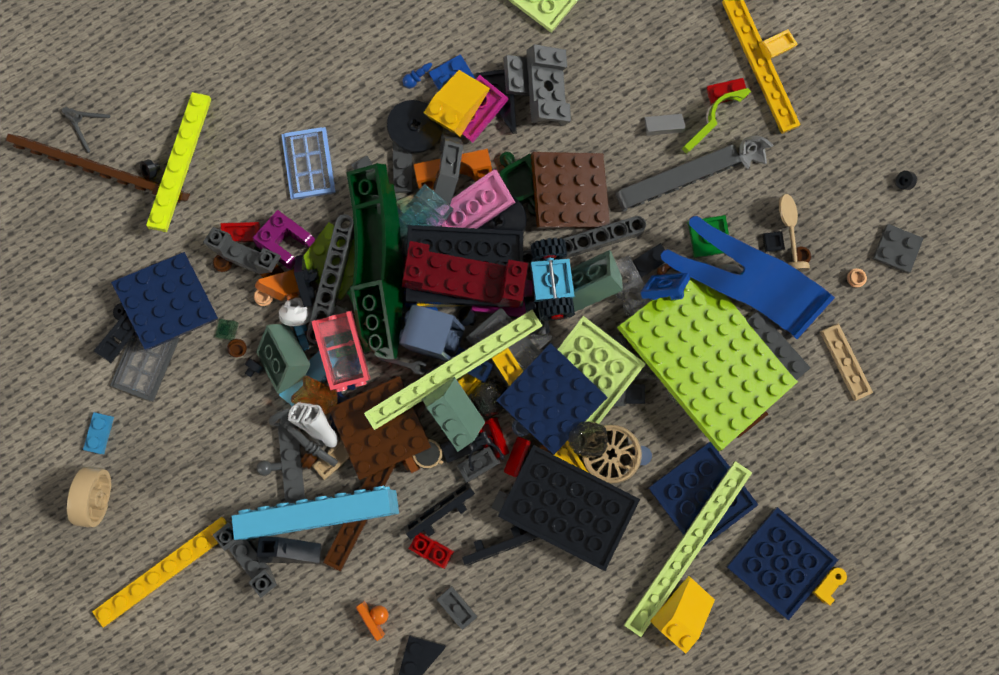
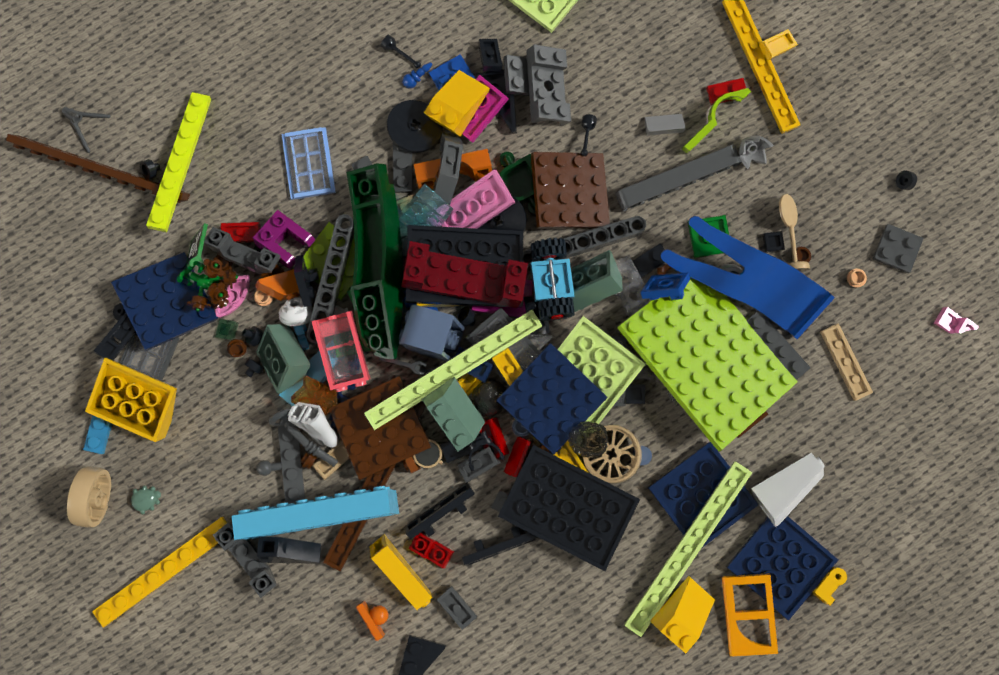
(132, 400): none -> yellow slope
(145, 499): none -> sand green piece
(194, 256): none -> green flag
(215, 282): none -> reddish brown plant
(236, 296): none -> bright pink tile
(252, 336): none -> black tile
(389, 44): none -> black hinge
(400, 572): none -> yellow slope
(490, 55): none -> black plate
(588, 123): none -> black hinge
(738, 643): none -> light orange window
(788, 487): none -> white slope
(953, 322): none -> bright pink slope

